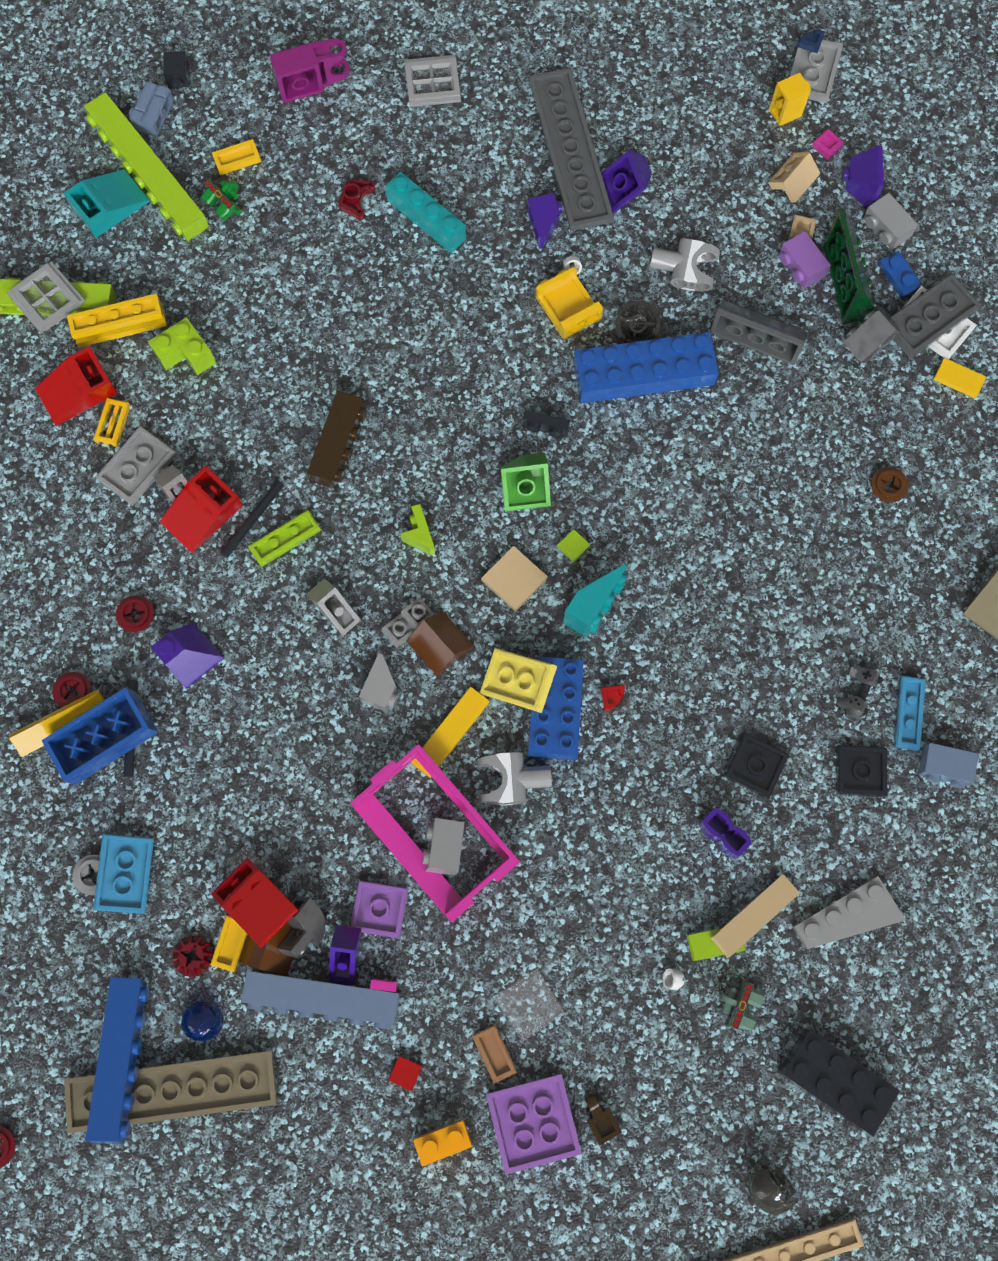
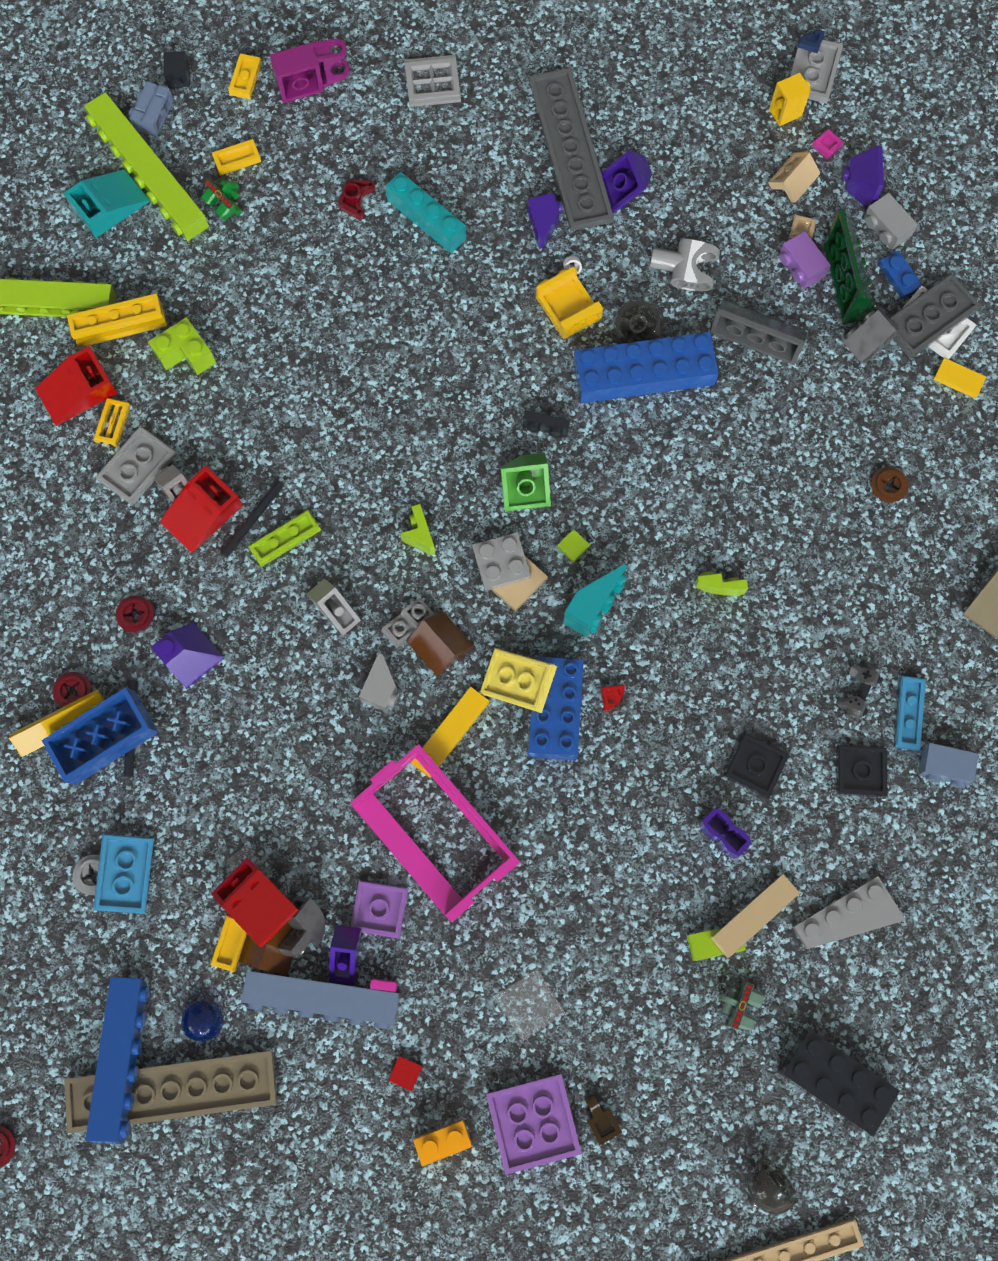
(46, 297): light grey piece -> none
(203, 951): dark red gear -> none
(245, 76): none -> yellow plate
(336, 440): dark brown brick -> none
(444, 846): light grey brick -> none
(494, 1053): medium nougat tile -> none
(501, 561): none -> light grey plate
(514, 778): light grey connector -> none
(673, 979): white hinge -> none
(714, 584): none -> lime slope

